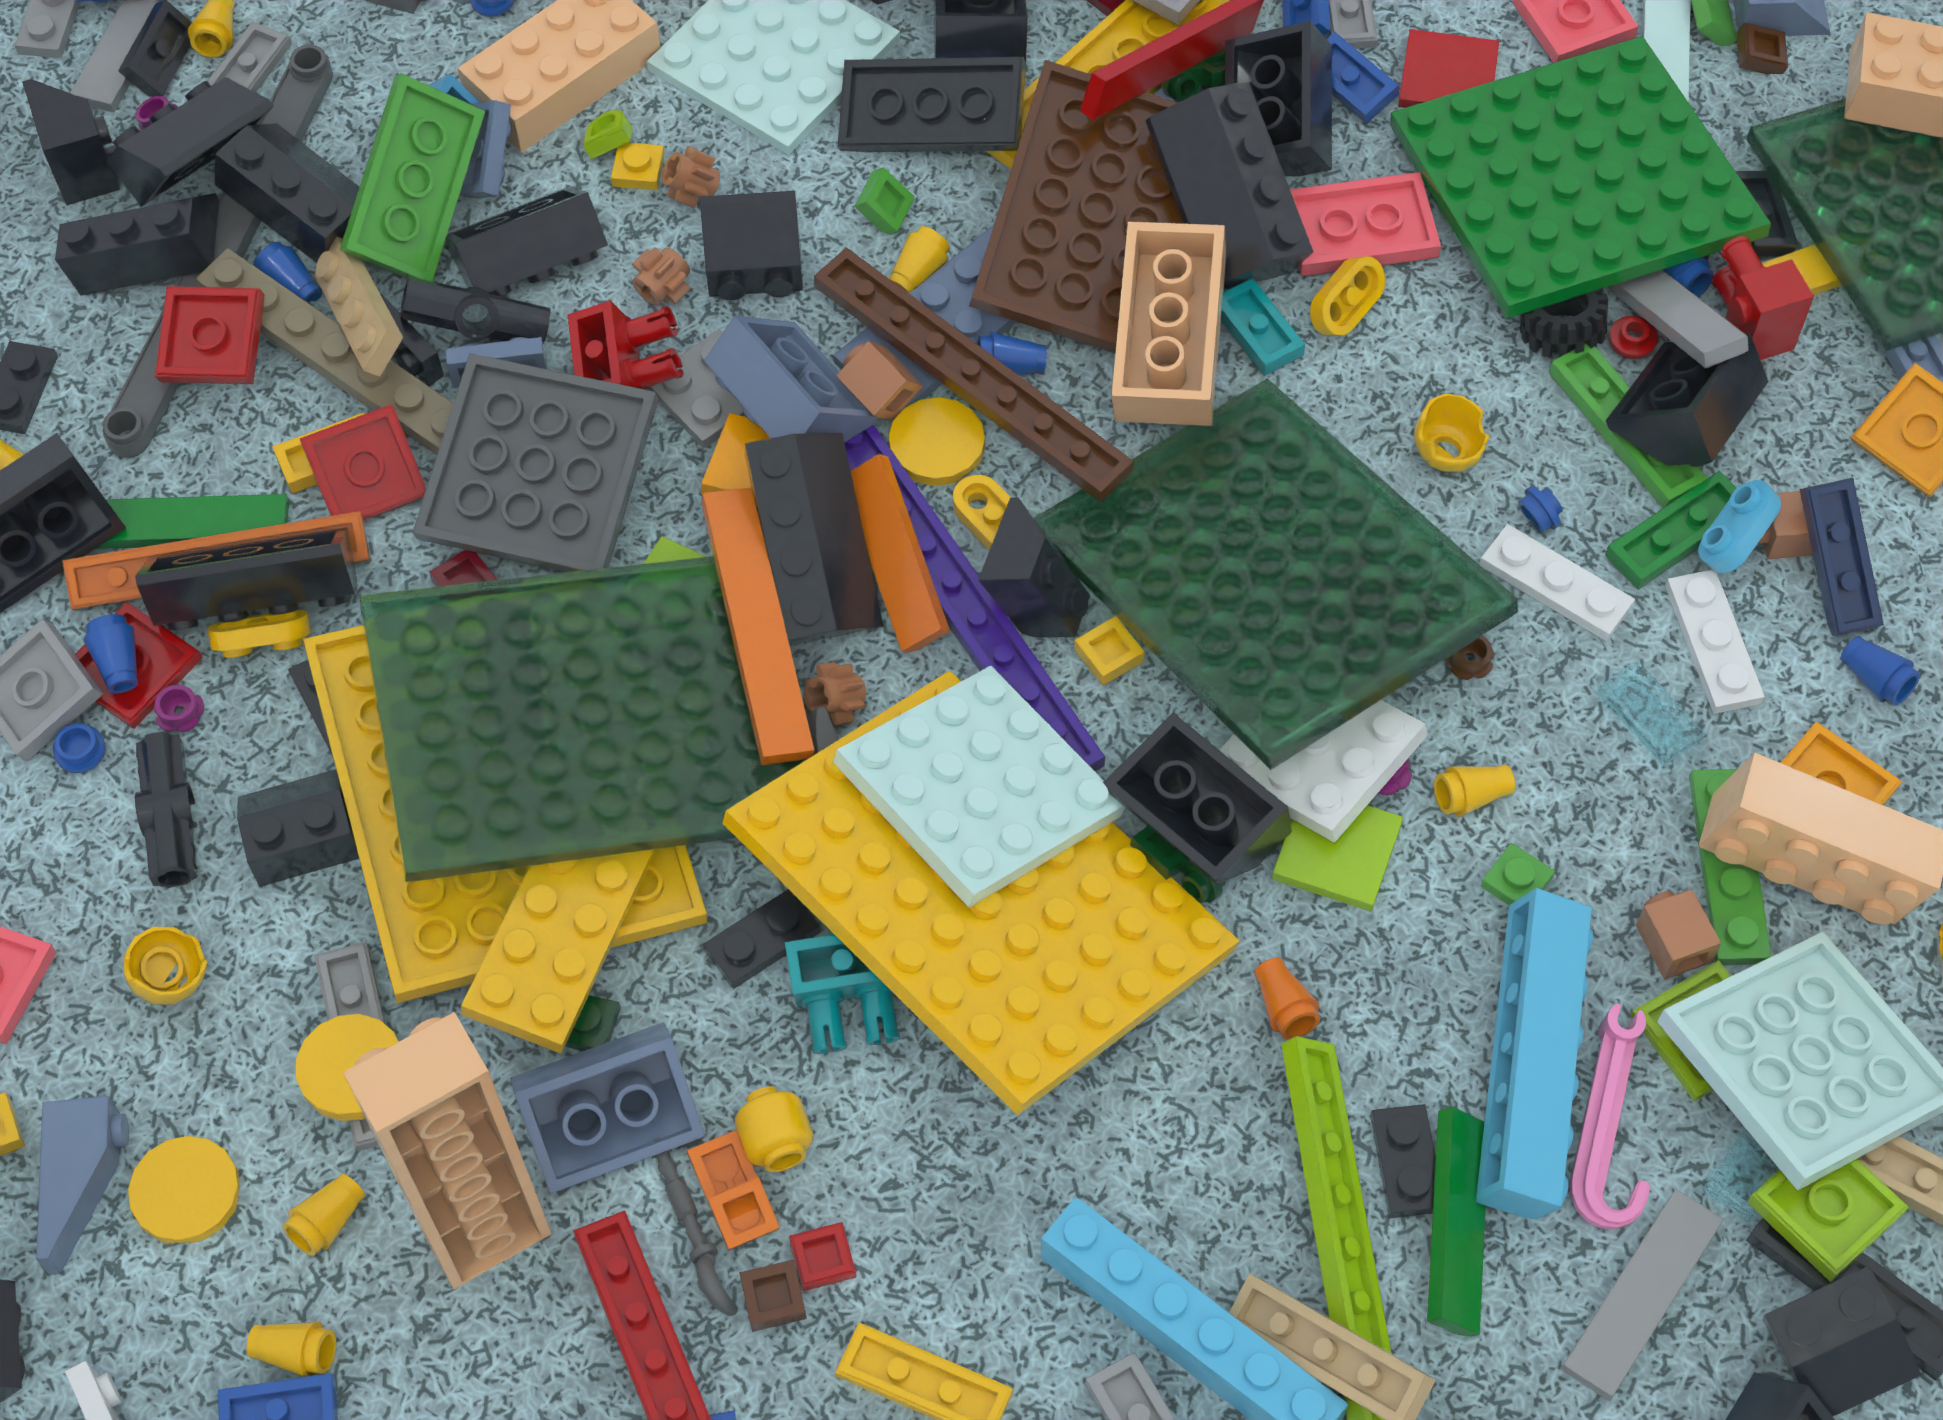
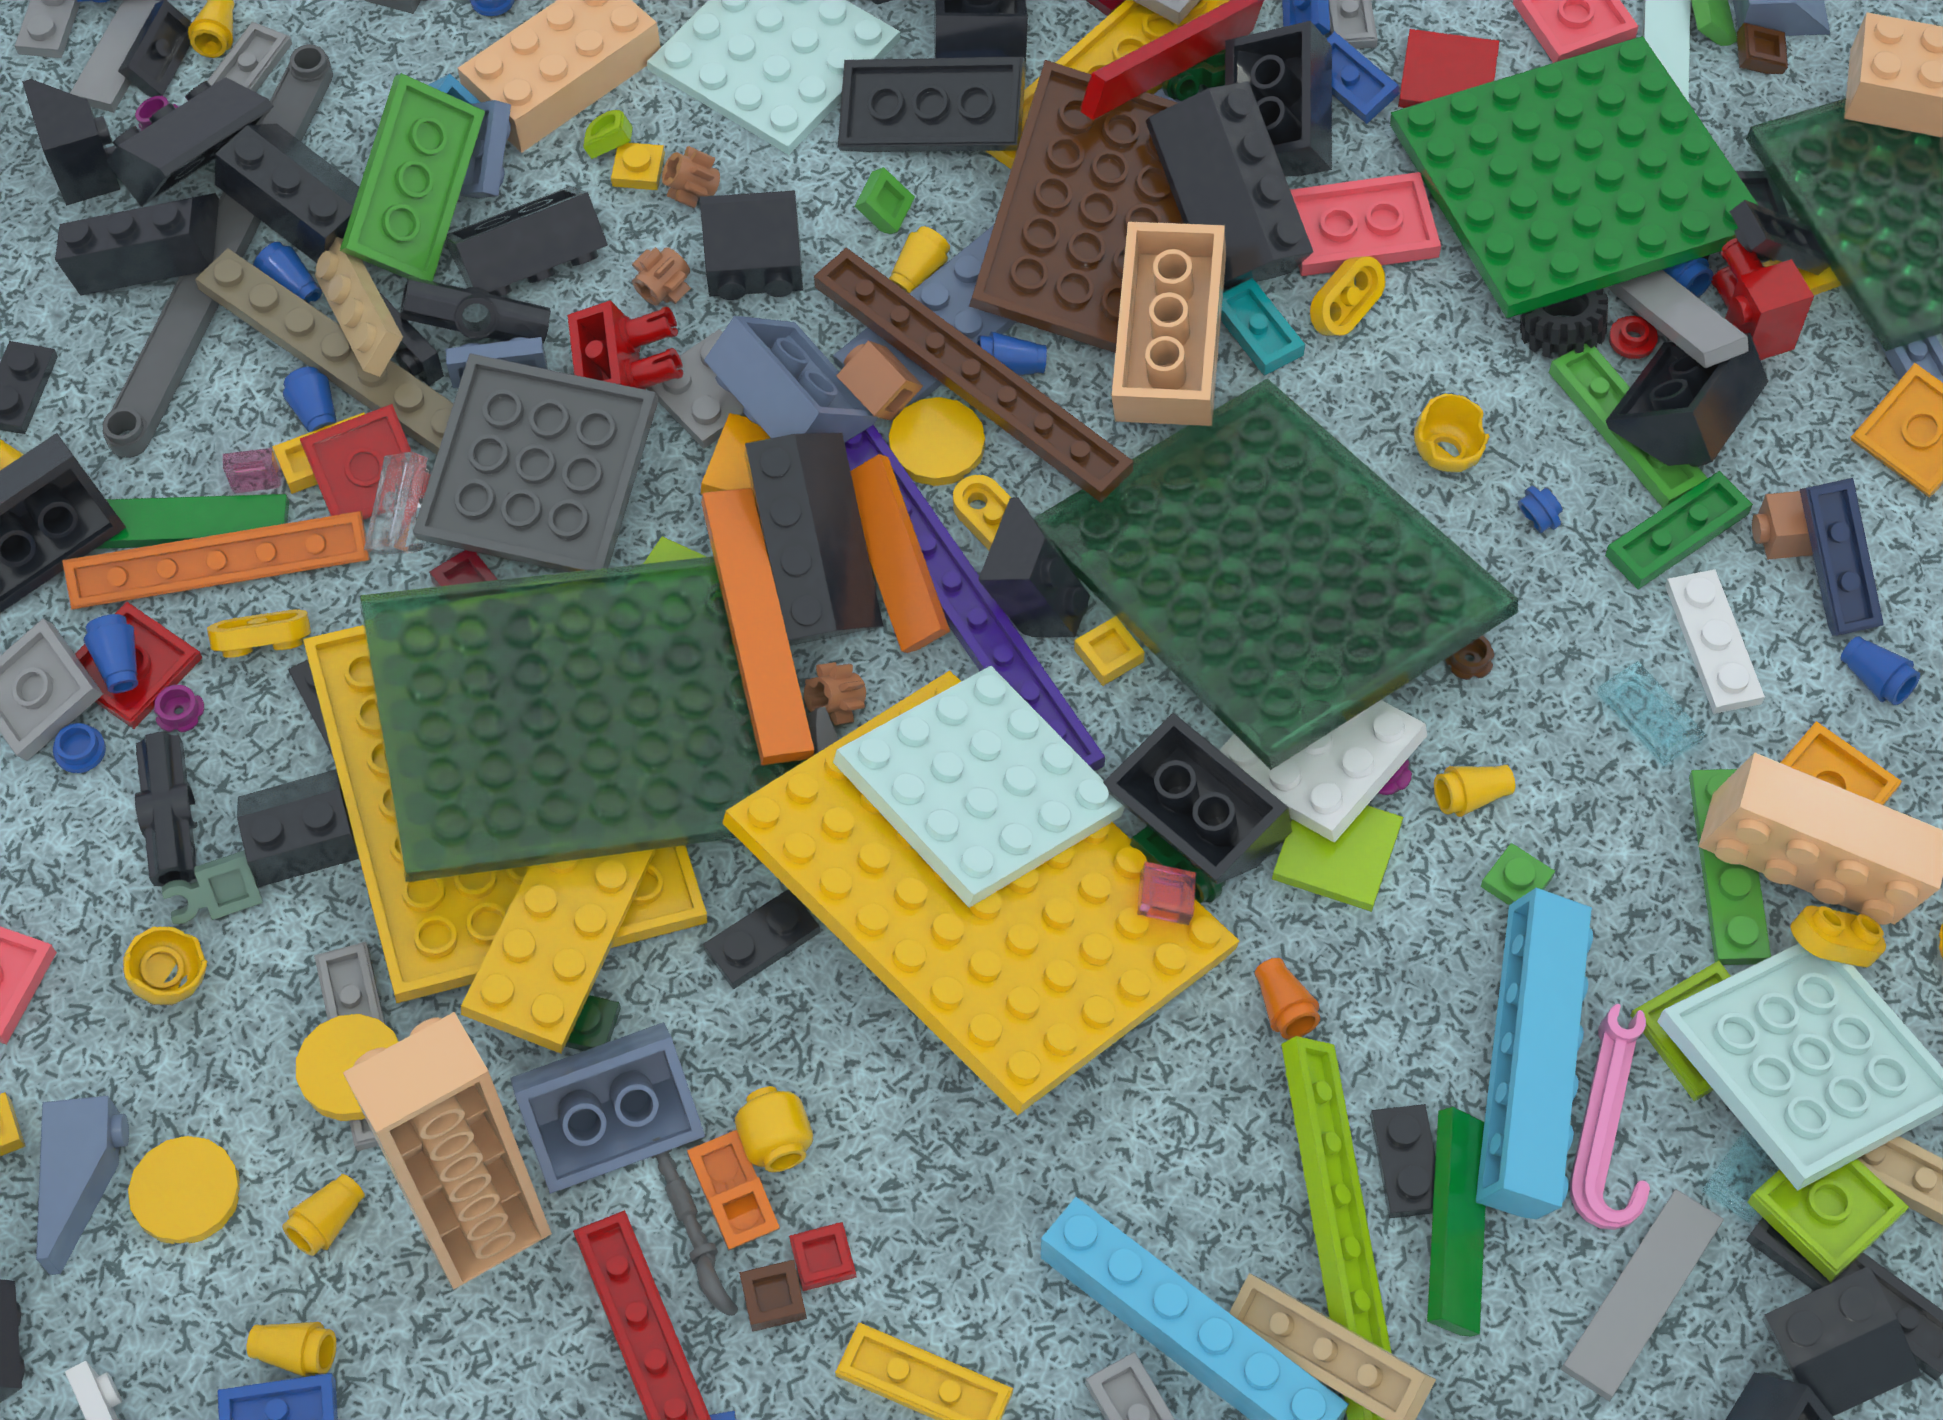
(209, 335): red tile -> none
(221, 886): none -> sand green plate
(248, 578): black slope -> none
(252, 470): none -> clear pink tile
(310, 397): none -> blue cone
(395, 505): none -> clear tile
(826, 974): teal brick -> none
(1166, 893): none -> clear pink tile
(1557, 582): white plate -> none
(1677, 933): nougat brick -> none
(1739, 526): medium azure plate -> none
(1778, 237): none -> black plate
(1839, 935): none -> yellow plate

